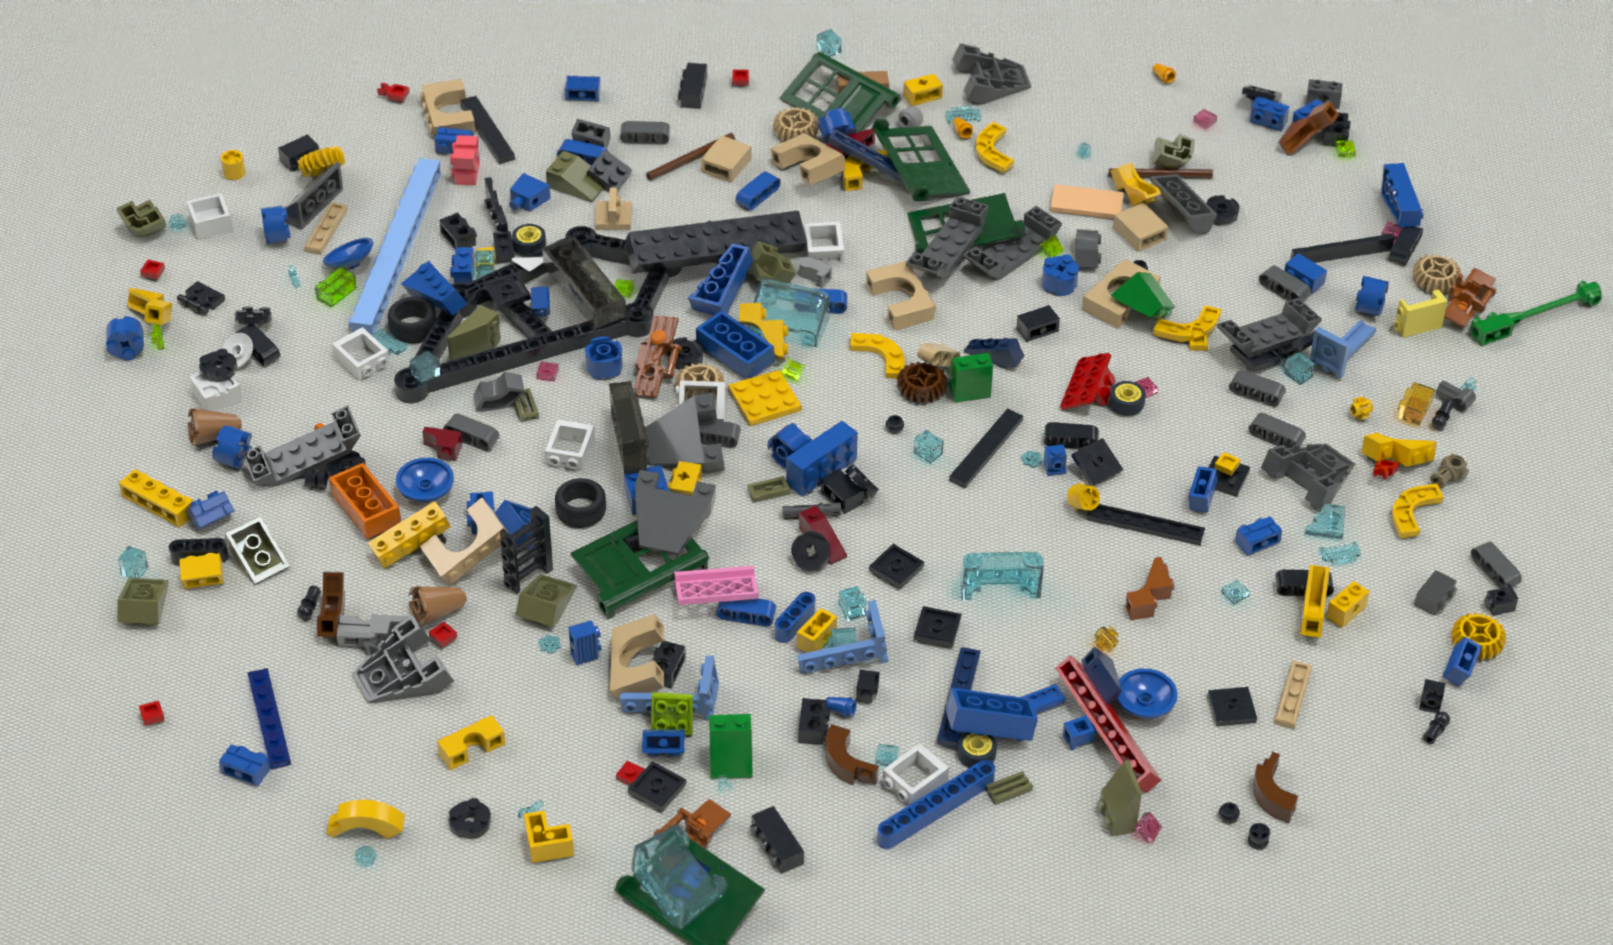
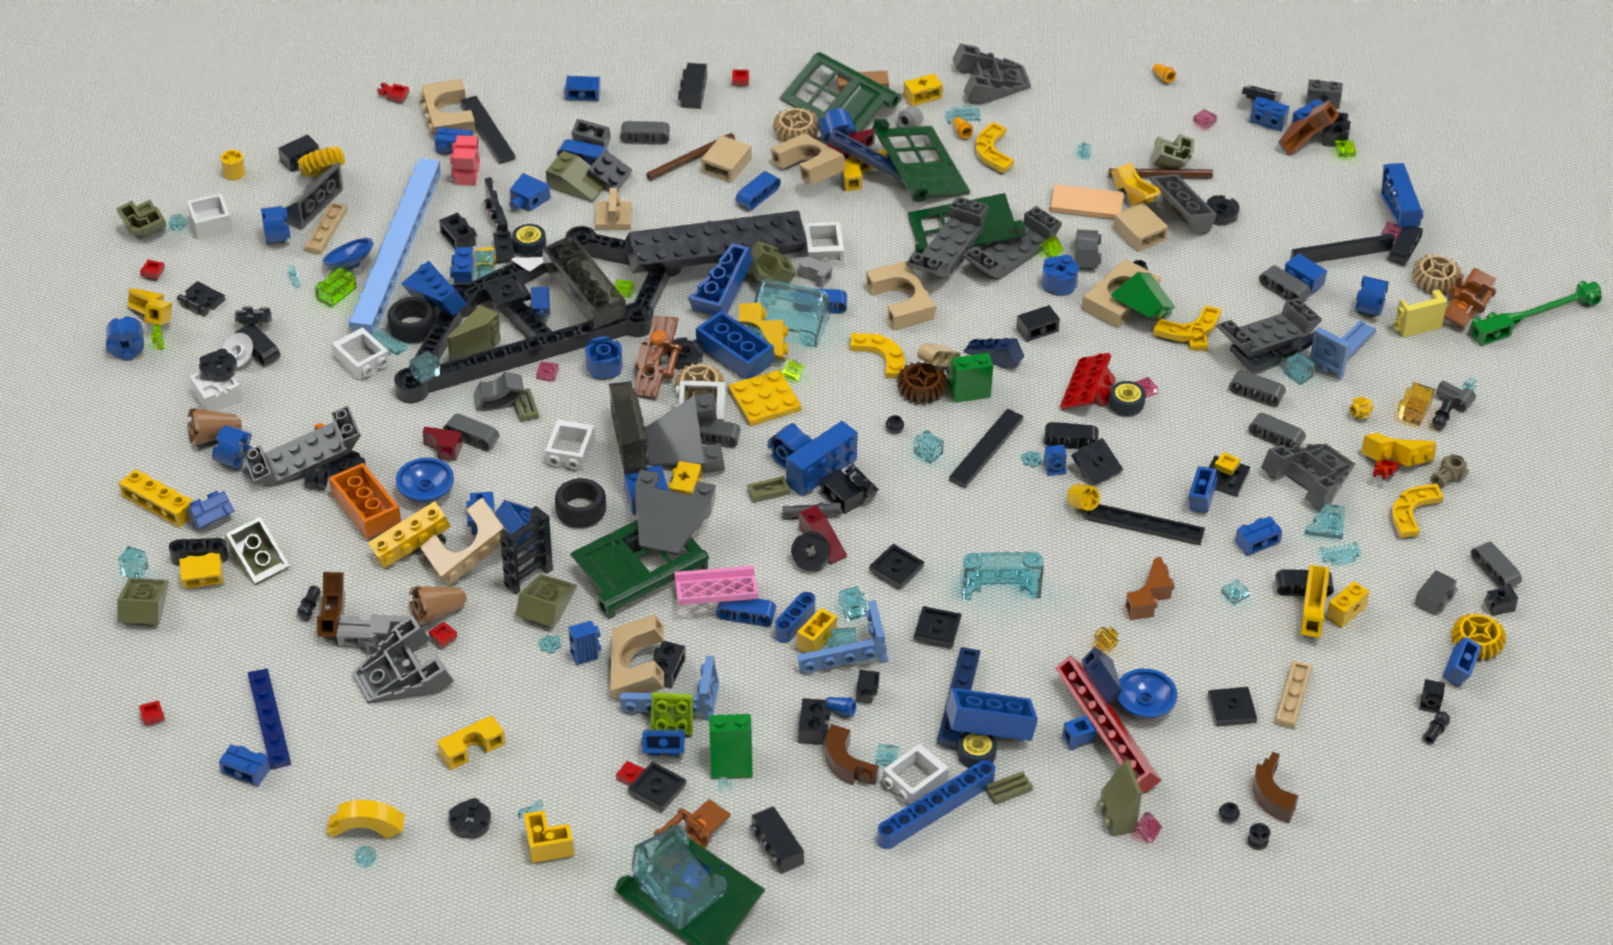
(829, 43): clear light blue brick -> none
(1046, 698): blue plate -> none

